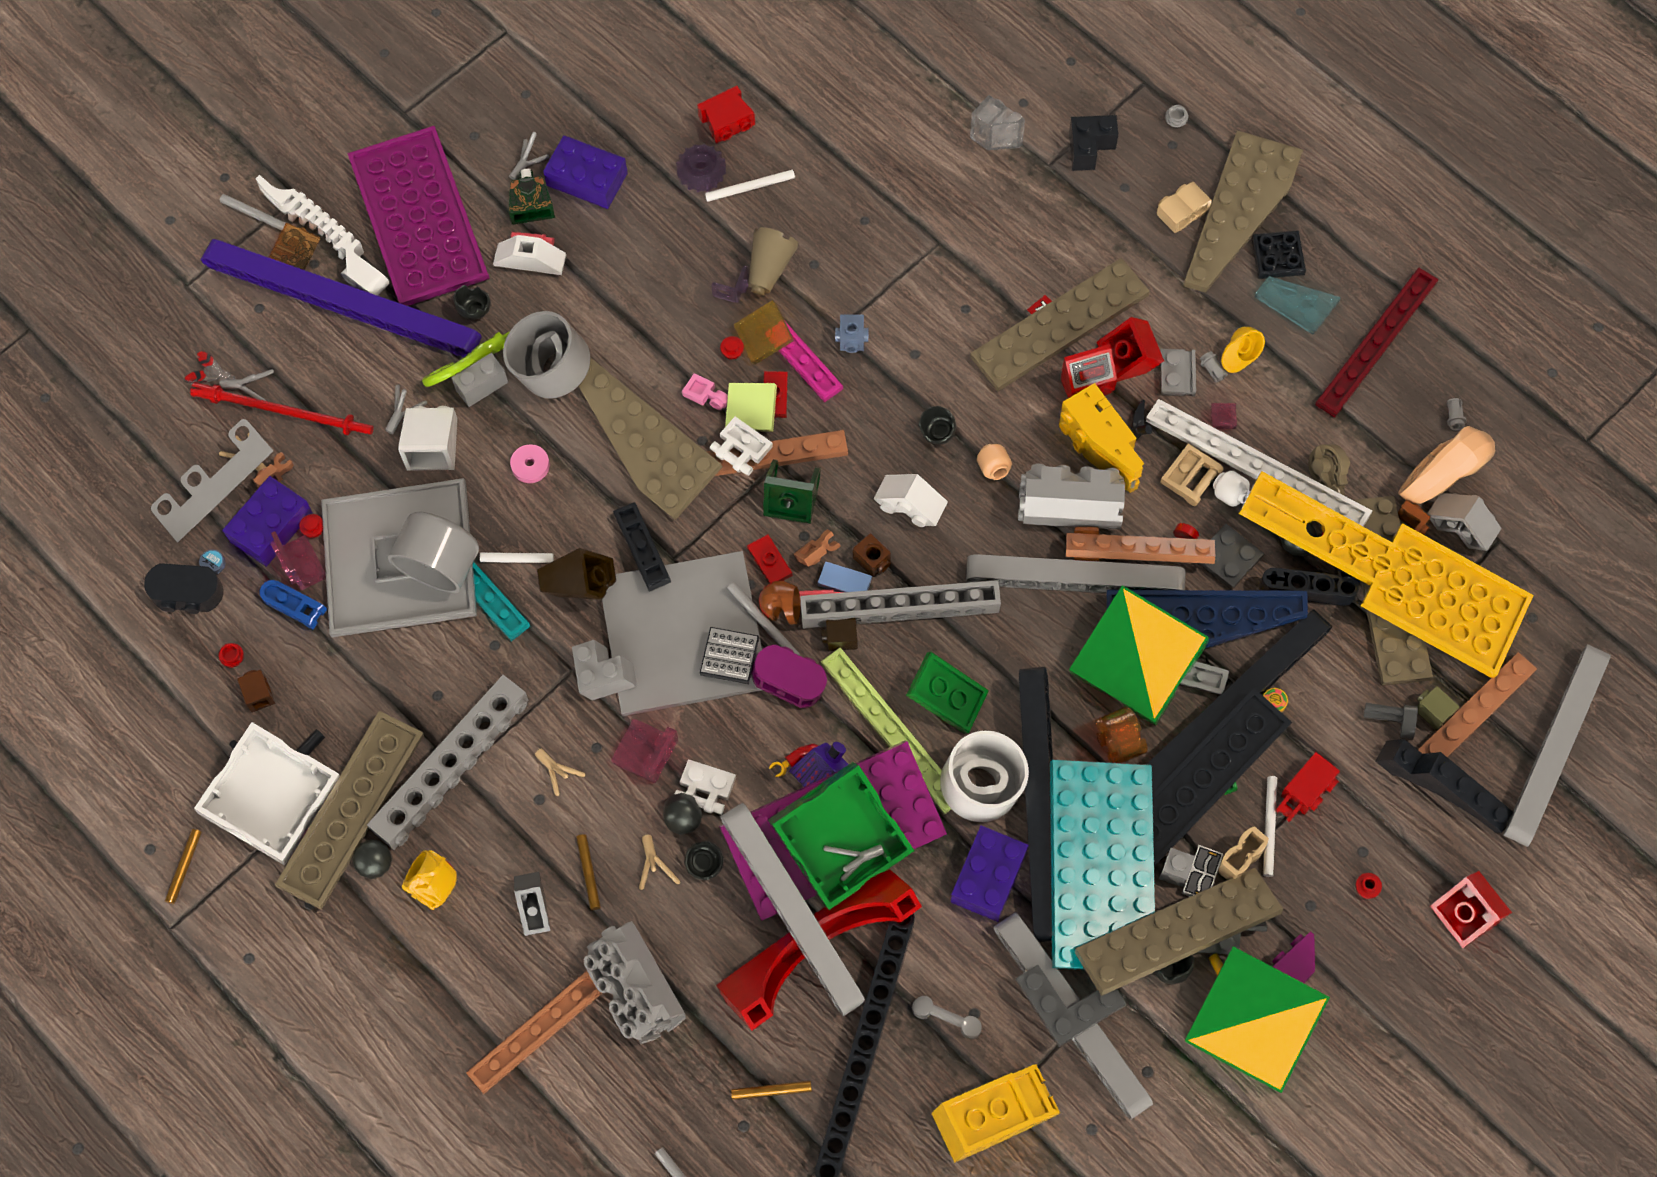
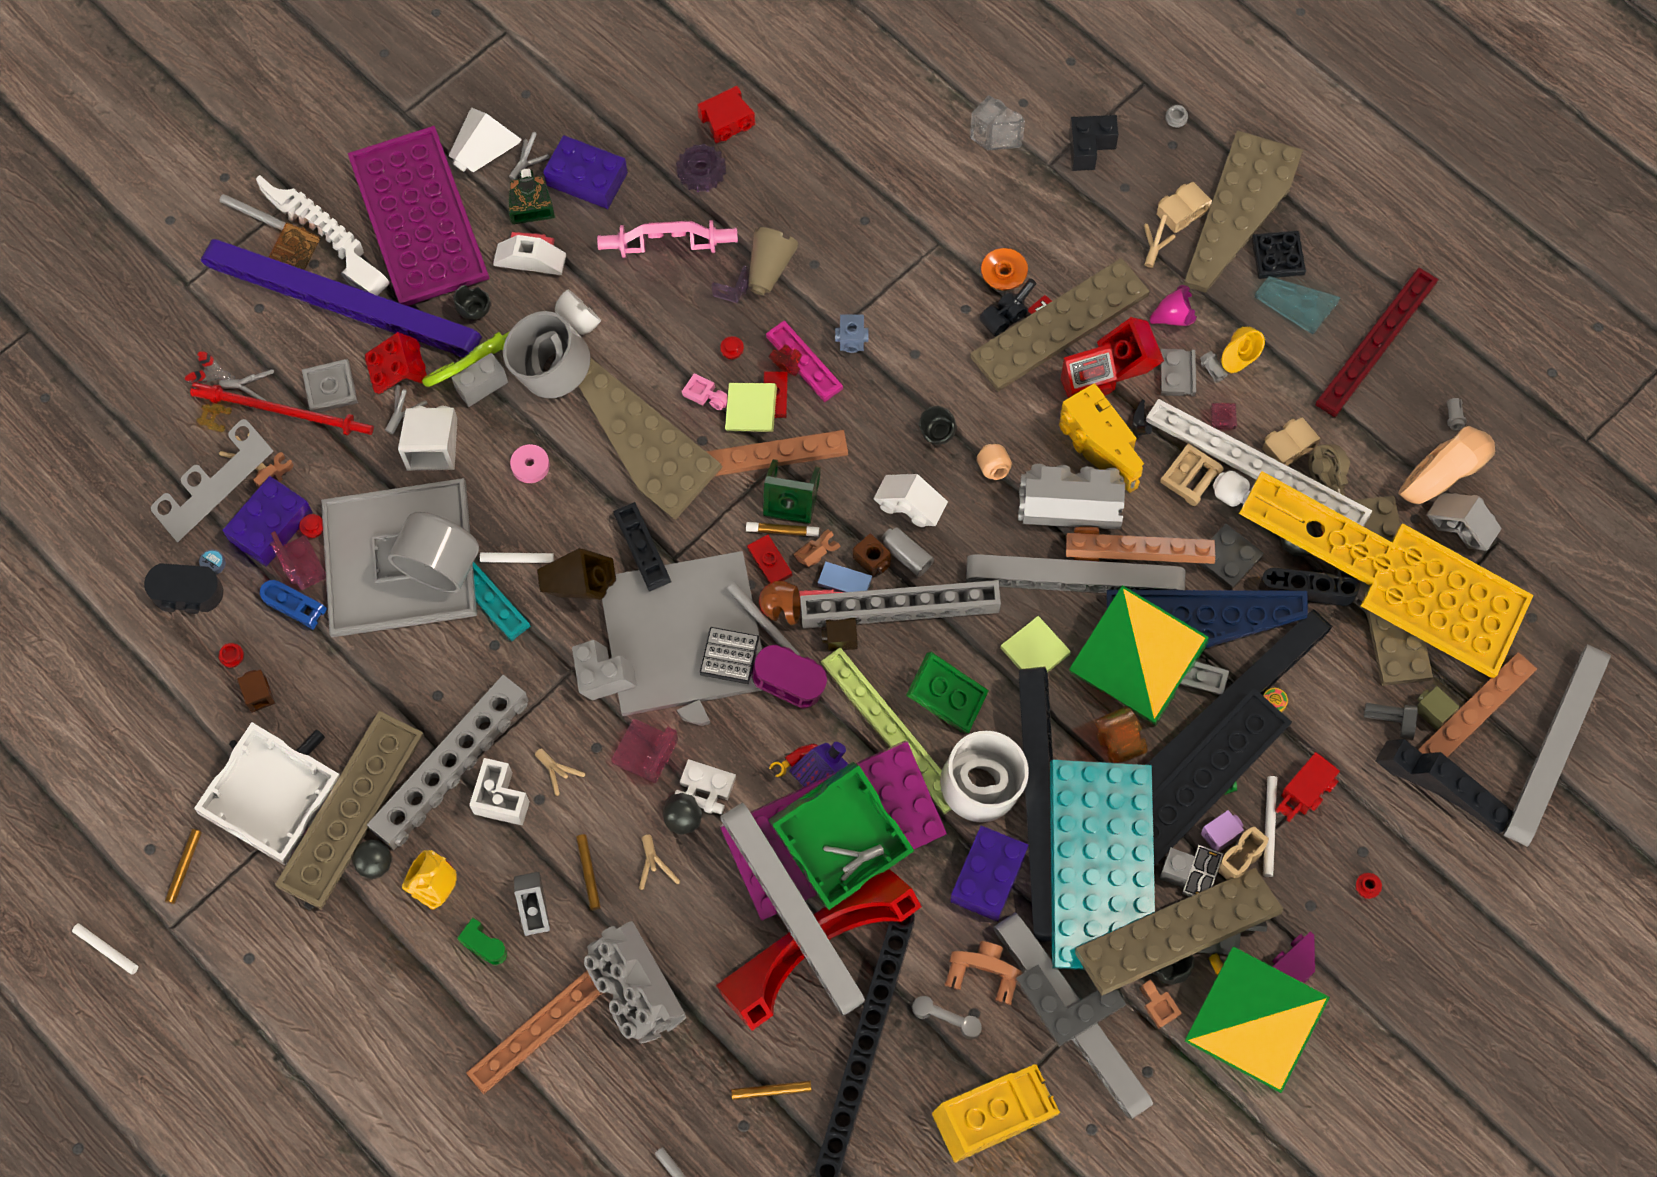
(105, 949): none -> white bar
(215, 409): none -> clear yellow piece
(329, 386): none -> light grey tile
(393, 361): none -> red bracket
(480, 141): none -> white slope
(487, 948): none -> green leg
(492, 796): none -> white brick
(576, 313): none -> white cylinder
(676, 228): none -> bright pink plate
(694, 713): none -> light grey tile
(704, 860): pearl dark grey hair -> none
(745, 440): white plate -> none
(750, 185): white bar -> none
(763, 332): clear yellow tile -> none
(782, 529): none -> pearl gold bar
(786, 359): none -> clear red tile
(907, 551): none -> light grey brick
(987, 960): none -> nougat connector
(1008, 261): none -> orange dish
(1010, 310): none -> black beam
(1035, 647): none -> yellowish green tile
(1154, 245): none -> tan plant
(1161, 1007): none -> nougat plate
(1175, 309): none -> dark pink hat
(1185, 531): red tile -> none
(1223, 831): none -> lavender brick
(1292, 442): none -> tan brick
(1414, 517): dark orange bracket -> none
(1470, 909): red slope -> none

